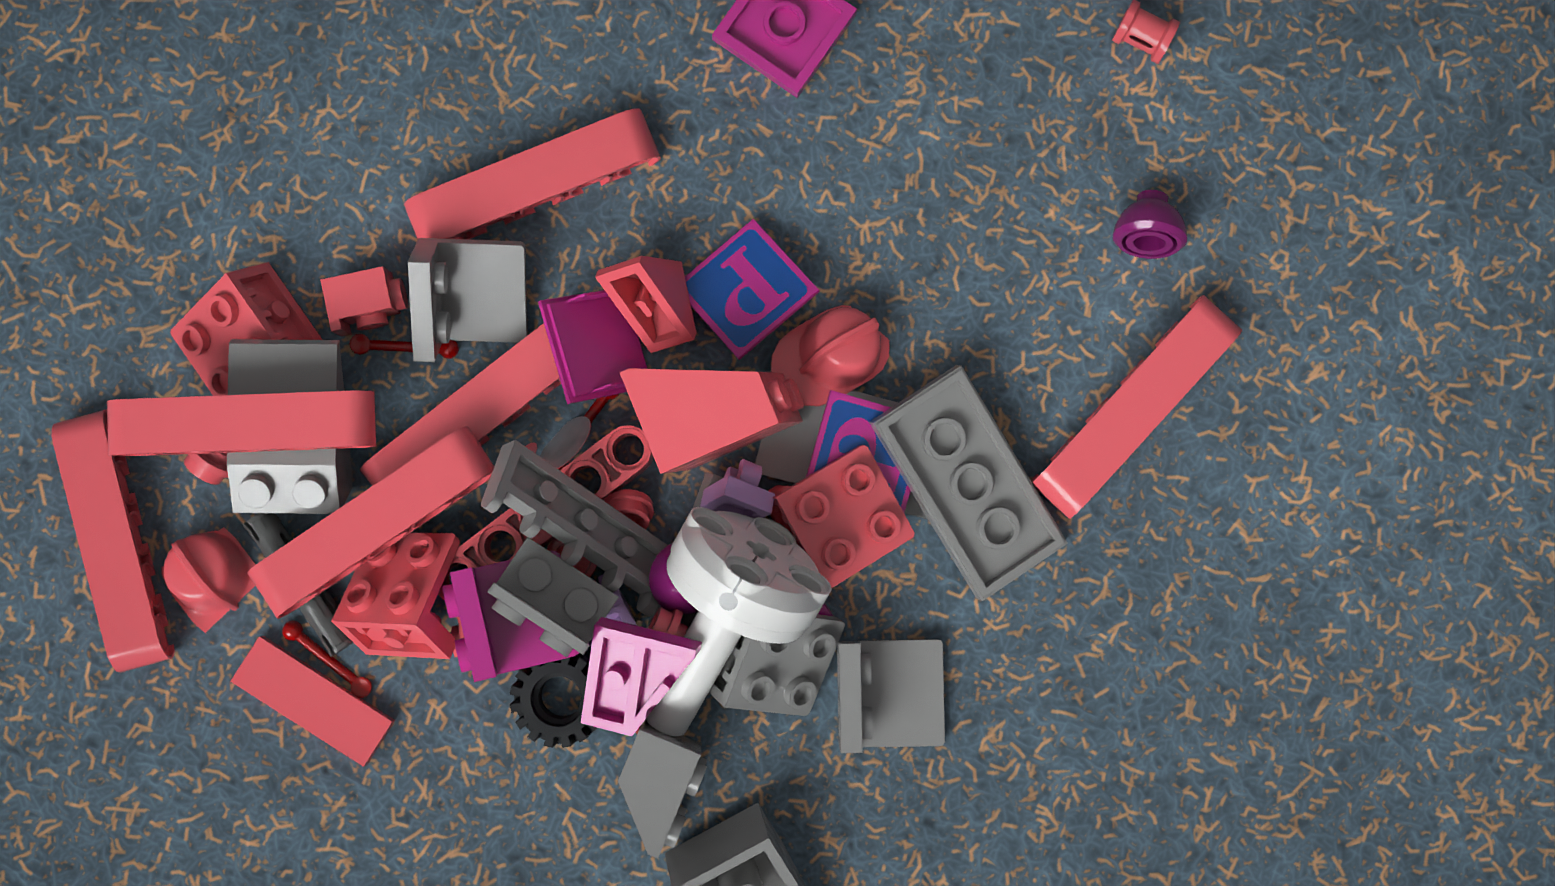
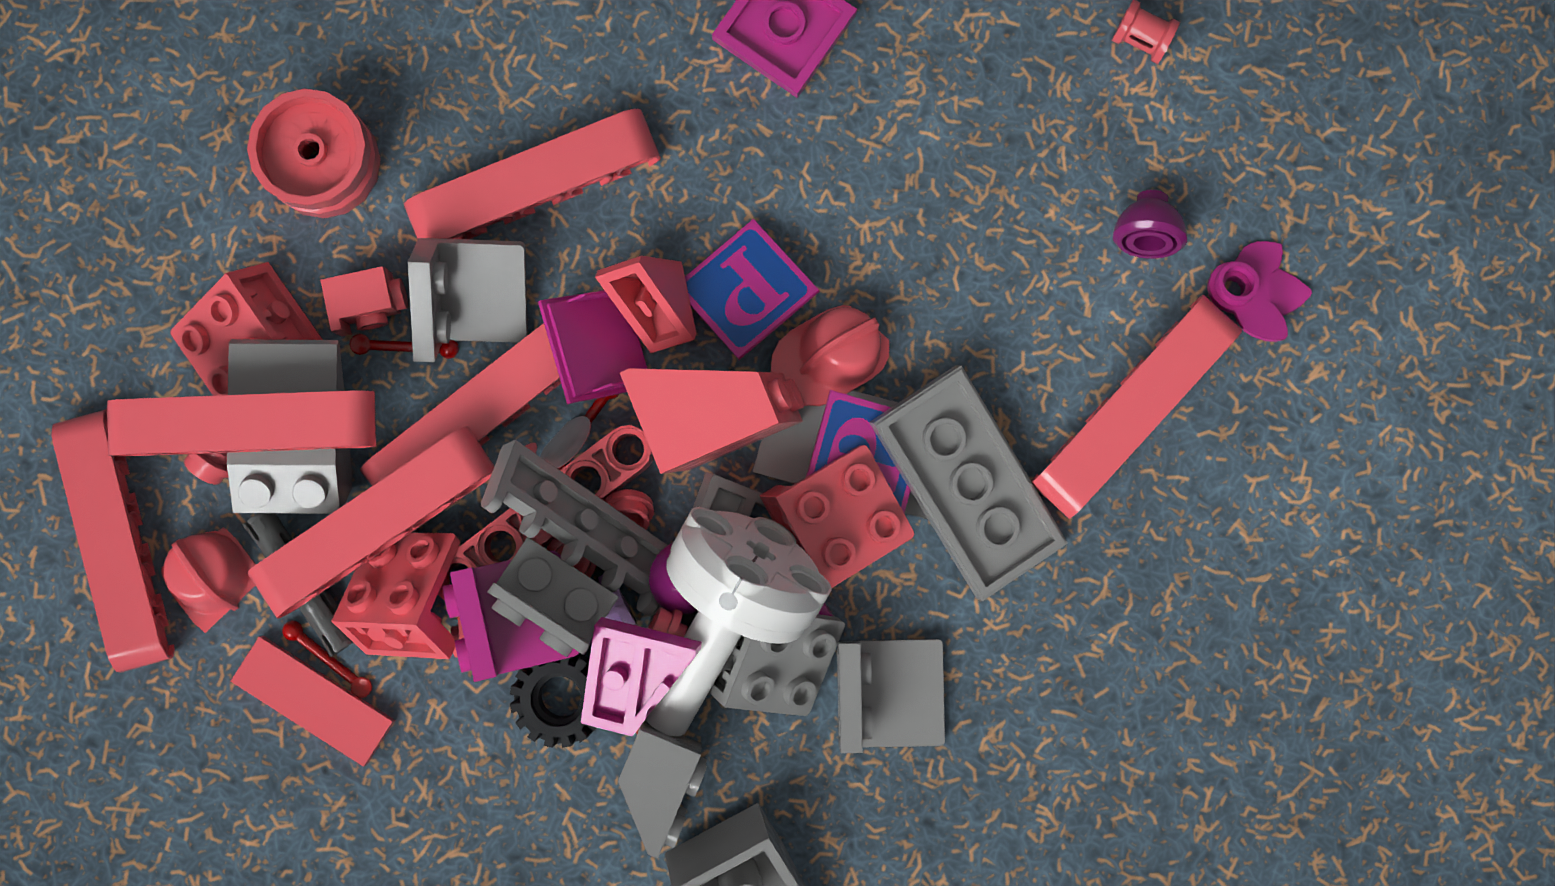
(309, 122): none -> coral wheel
(739, 492): lavender tile -> none
(1265, 291): none -> dark pink plate

